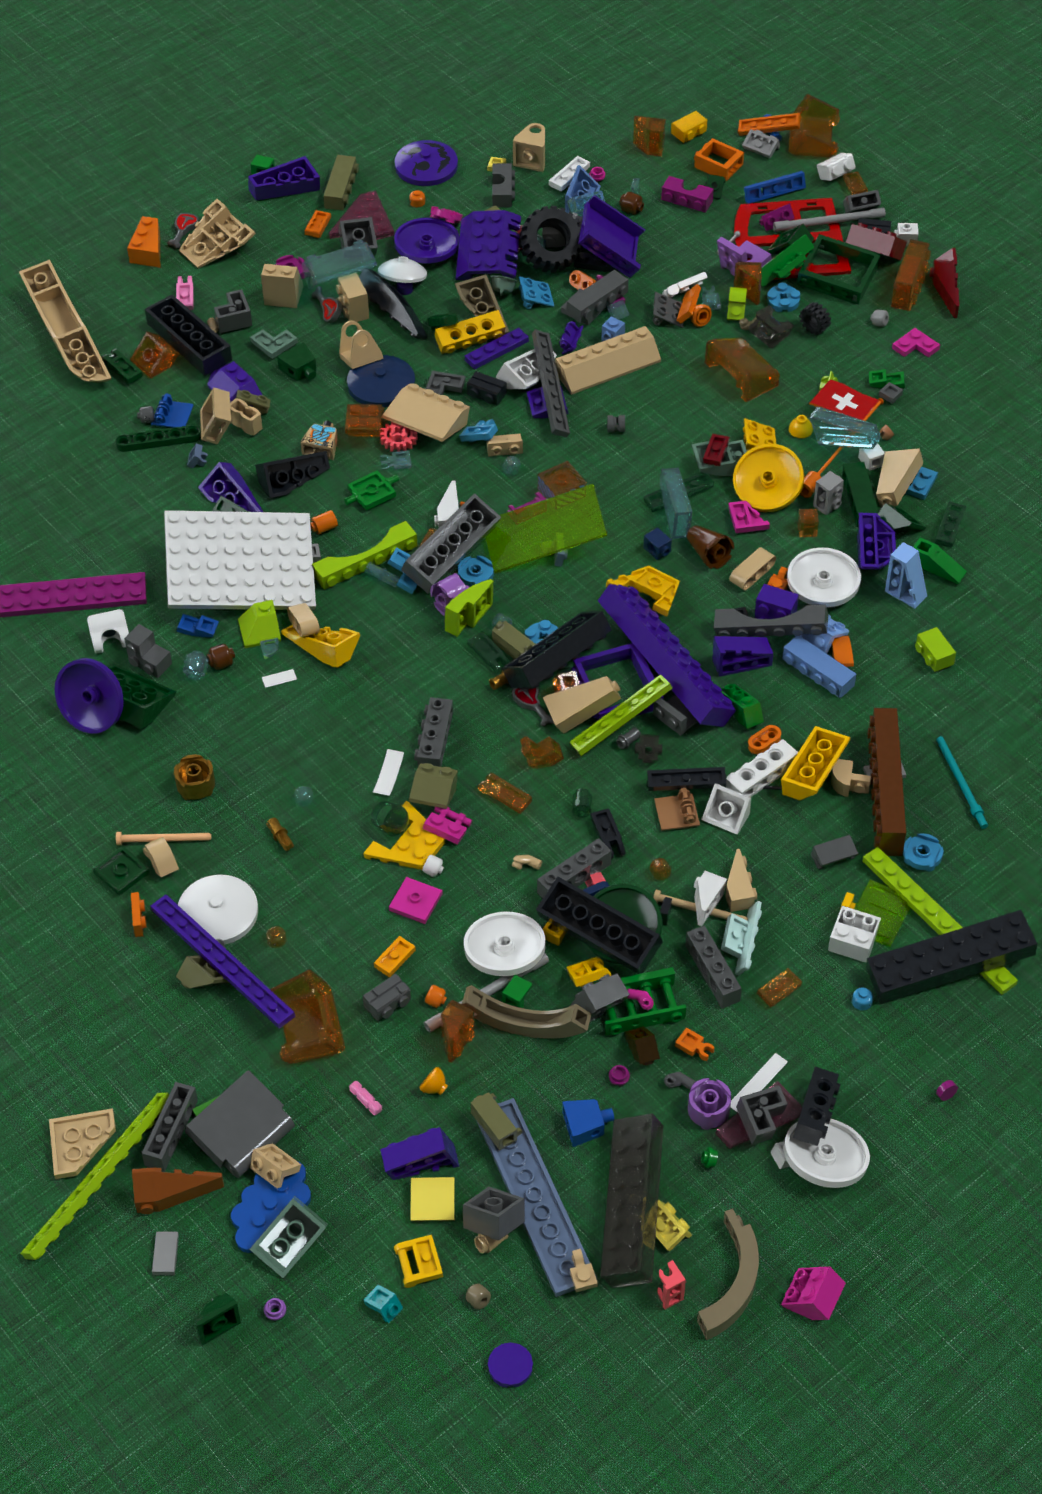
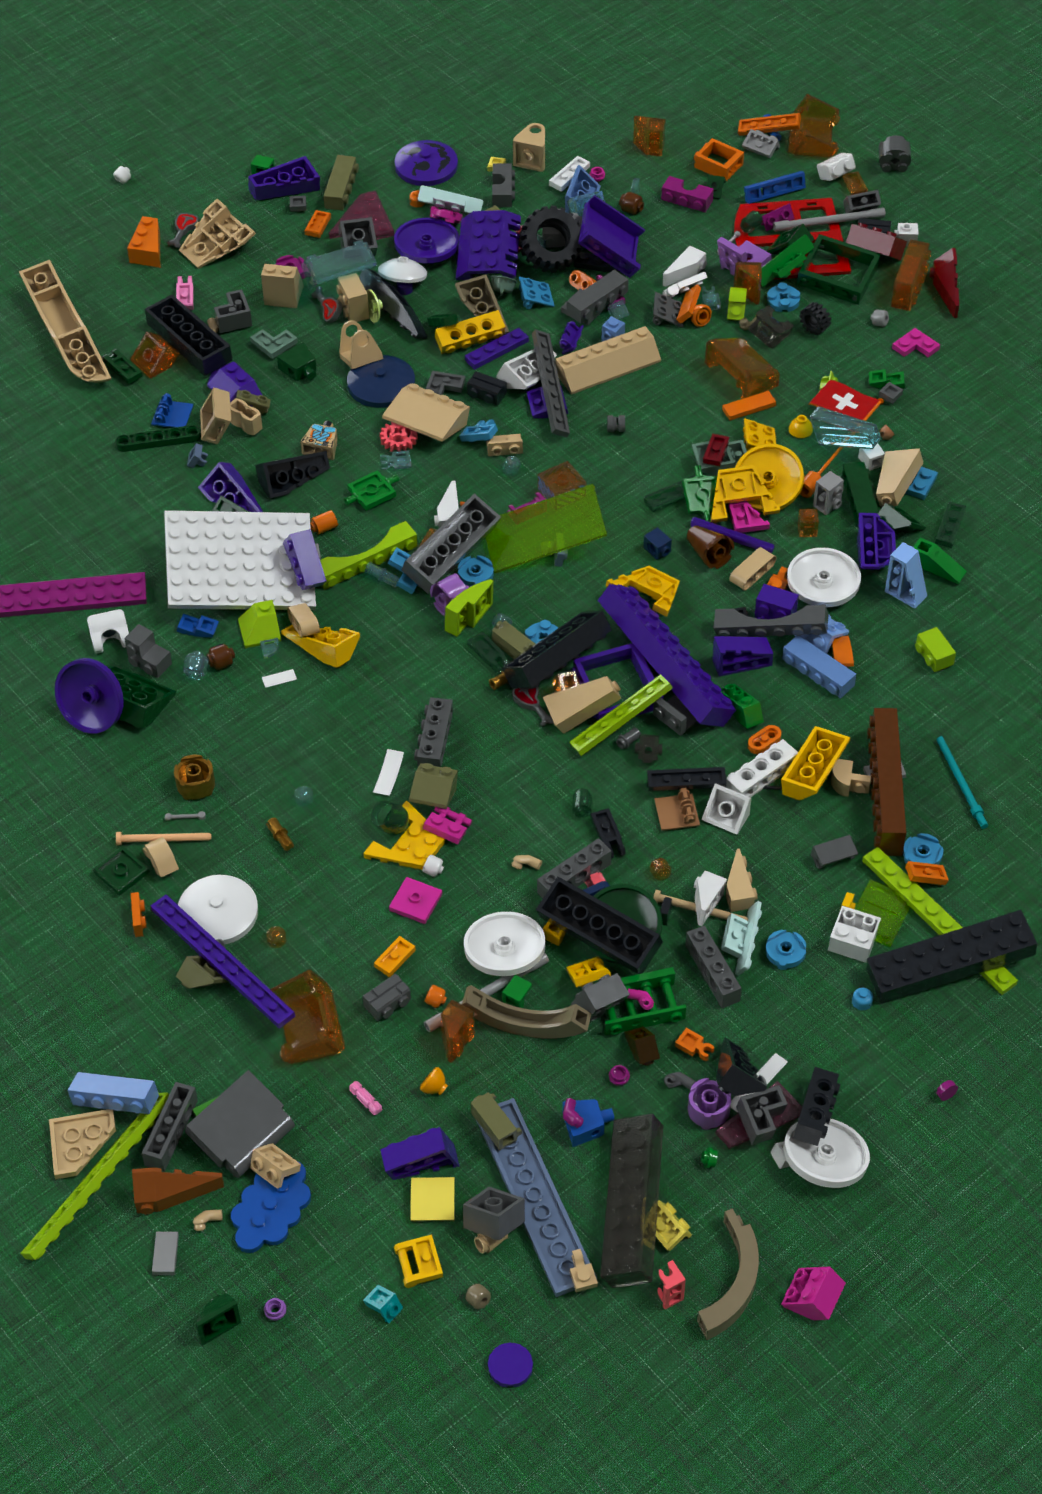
(113, 1093): none -> medium blue brick
(122, 174): none -> white piece
(146, 414): dark grey piece -> none
(201, 815): none -> light grey hinge
(207, 1215): none -> tan arm
(288, 1237): sand green slope -> none
(297, 203): none -> dark grey plate
(304, 559): none -> wedge
(364, 420): clear orange bracket -> none
(374, 306): none -> yellowish green dish
(449, 200): none -> light aqua bracket
(505, 792): clear orange plate -> none
(541, 754): clear orange brick -> none
(571, 1115): none -> magenta arm
(675, 502): clear light blue slope -> none
(685, 266): none -> white slope
(689, 126): yellow brick -> none
(700, 493): none -> green plate
(734, 535): none -> dark purple axle
(736, 1072): none -> black wedge
(740, 485): none -> yellow wing
(749, 405): none -> orange tile
(751, 221): none -> clear green brick
(779, 987): clear orange plate -> none
(781, 958): none -> dark azure plate
(894, 154): none -> dark grey brick
(926, 873): none -> orange plate

